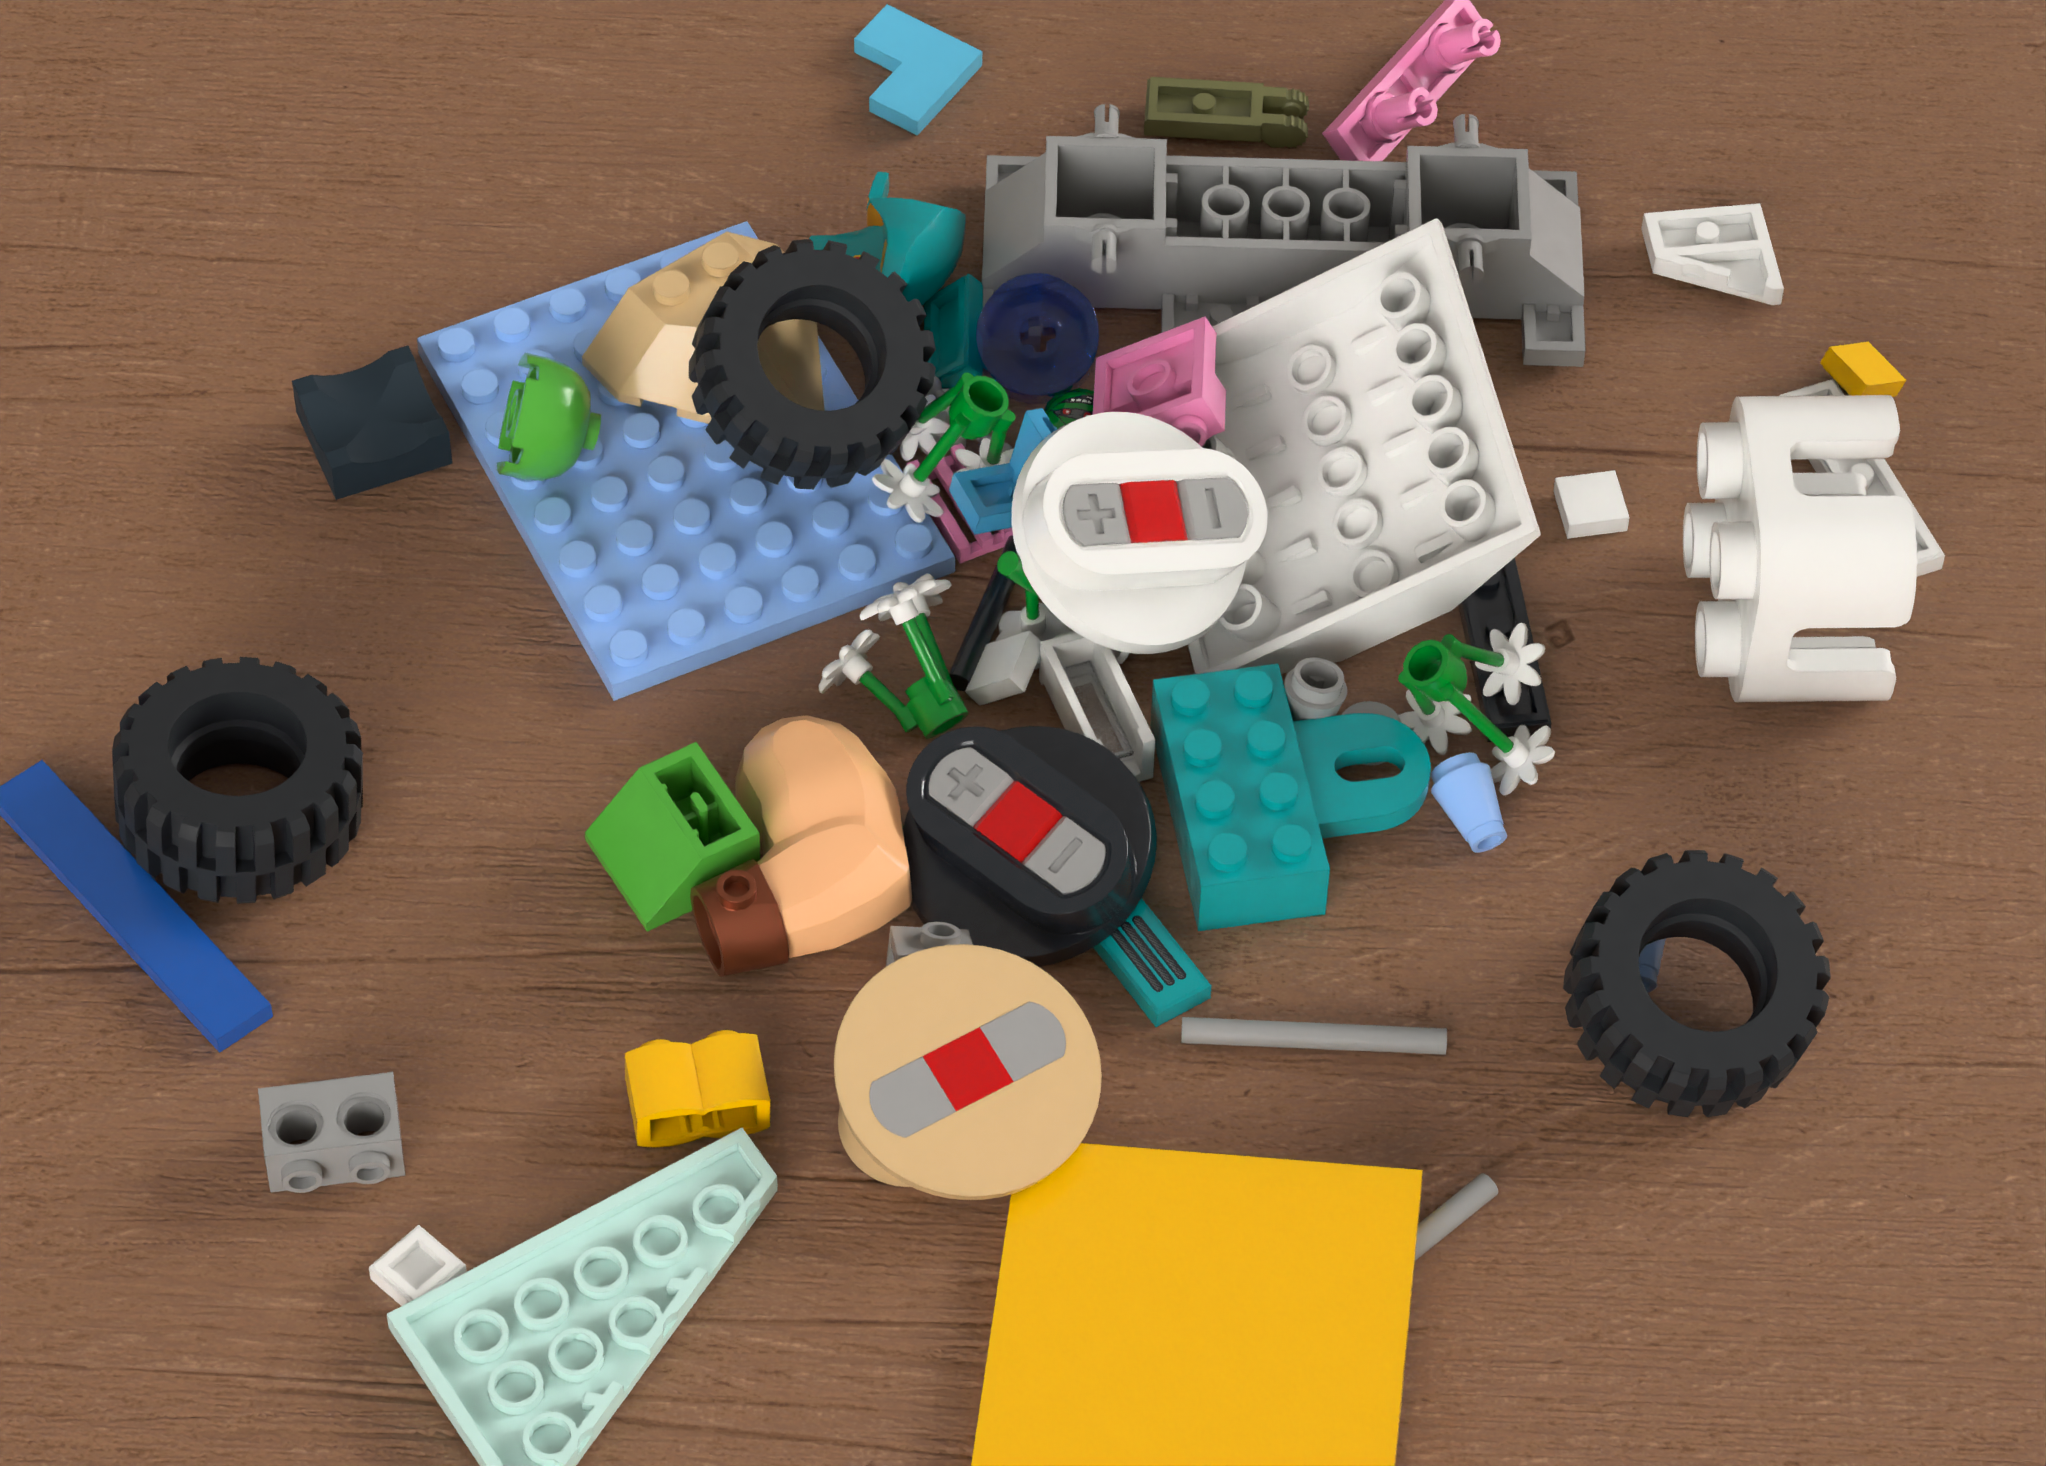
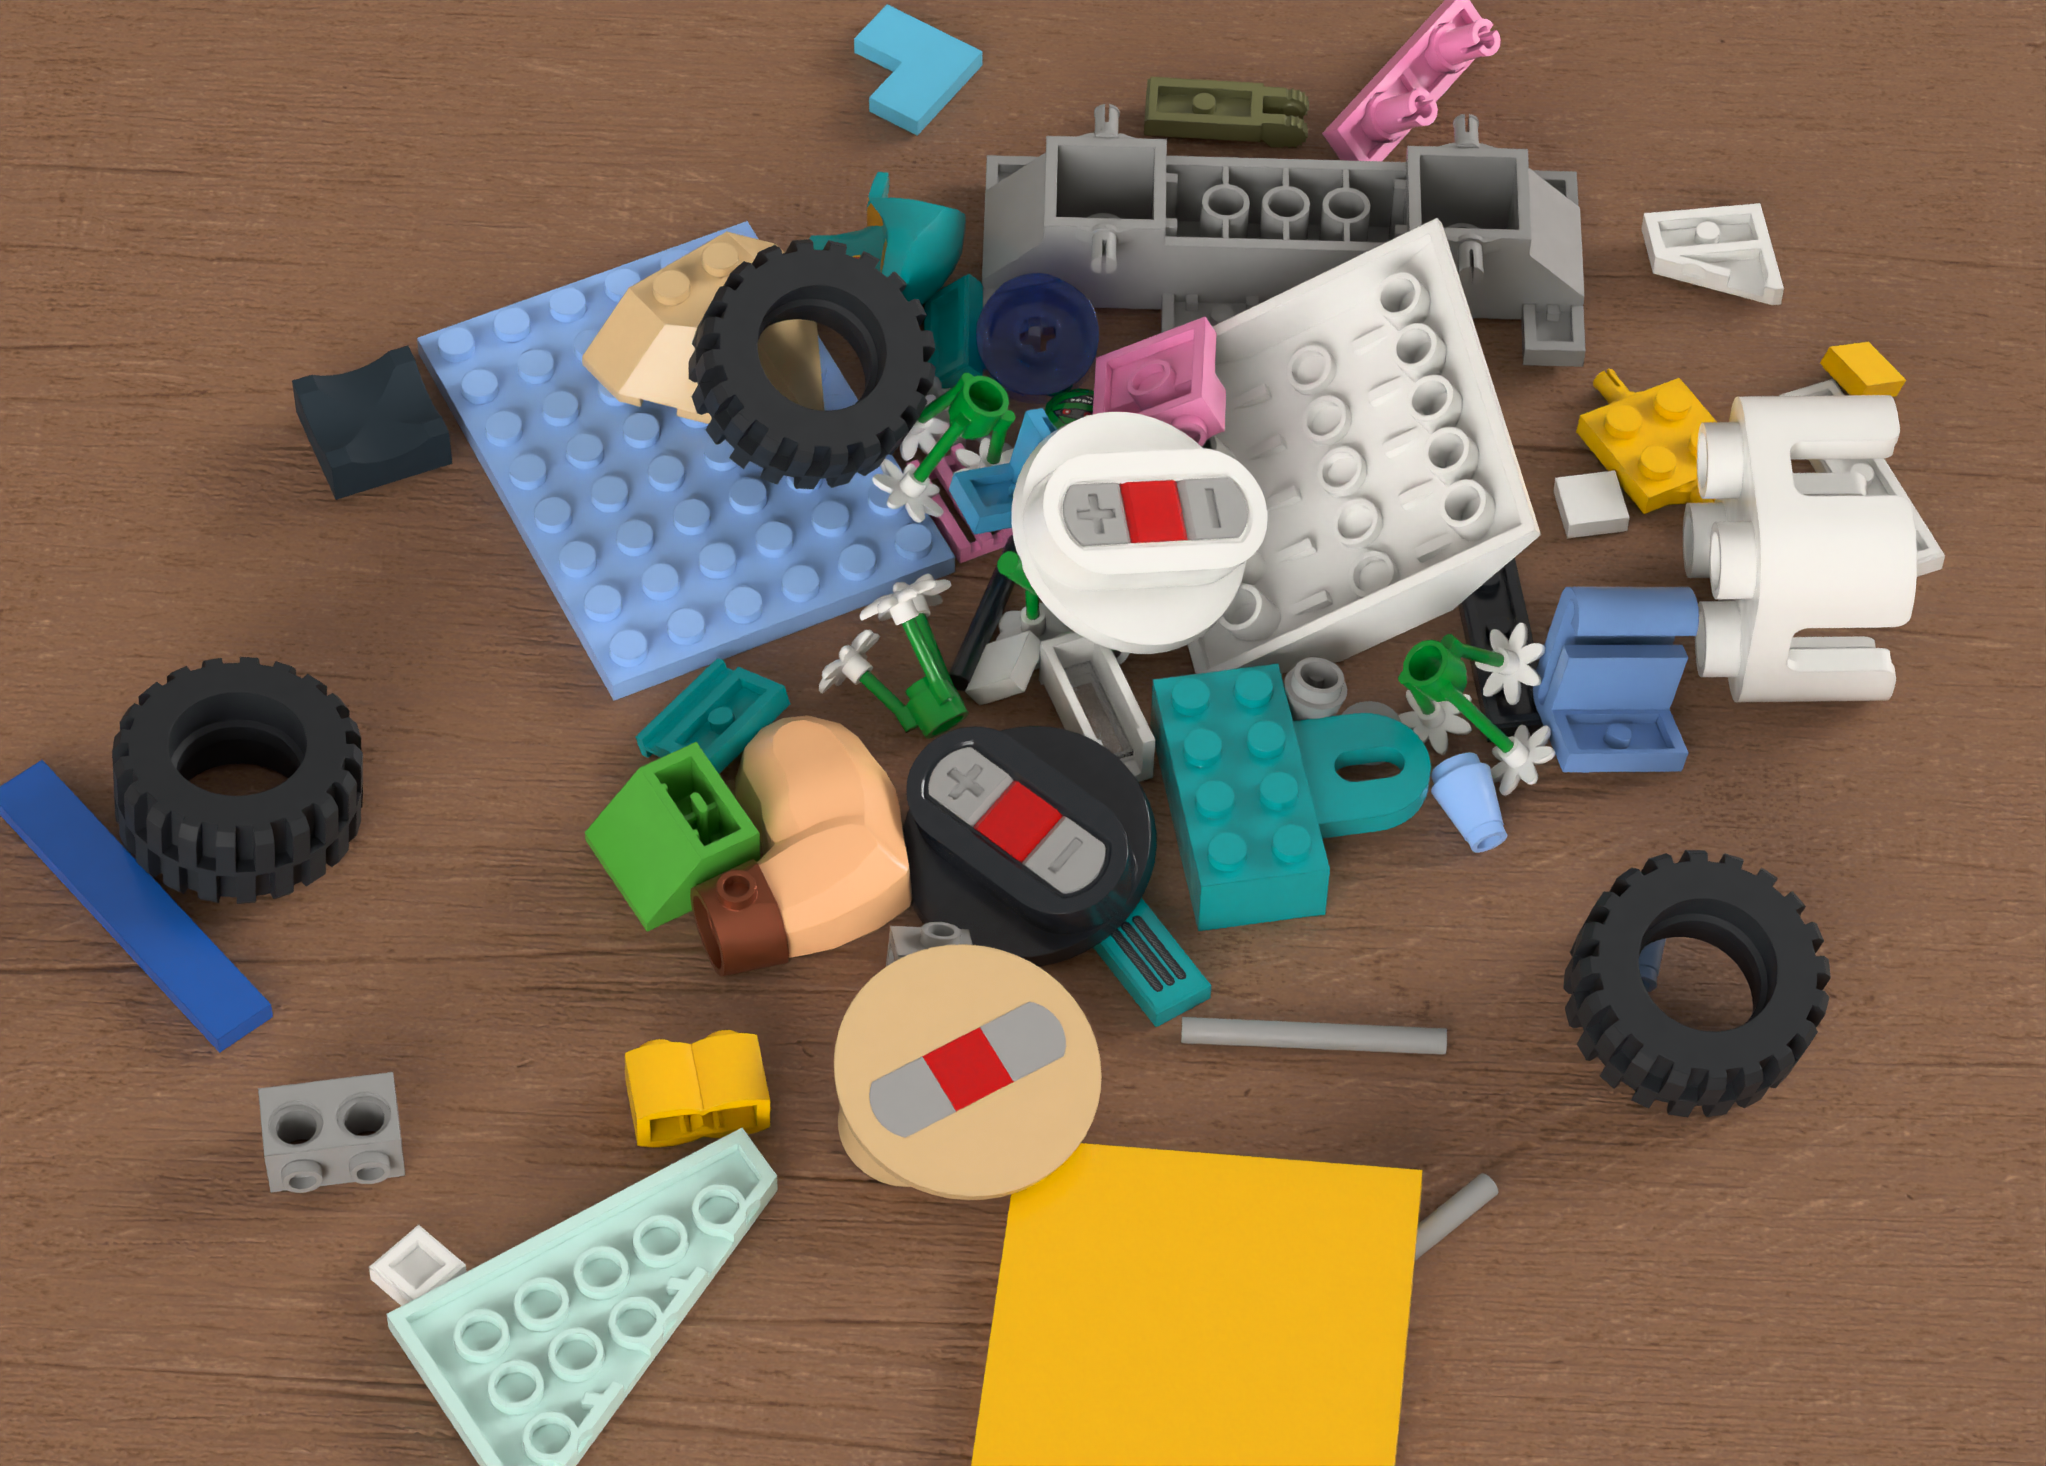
(546, 421): bright green cylinder -> none
(718, 712): none -> teal plate
(1614, 677): none -> medium blue piece
(1647, 440): none -> yellow plate

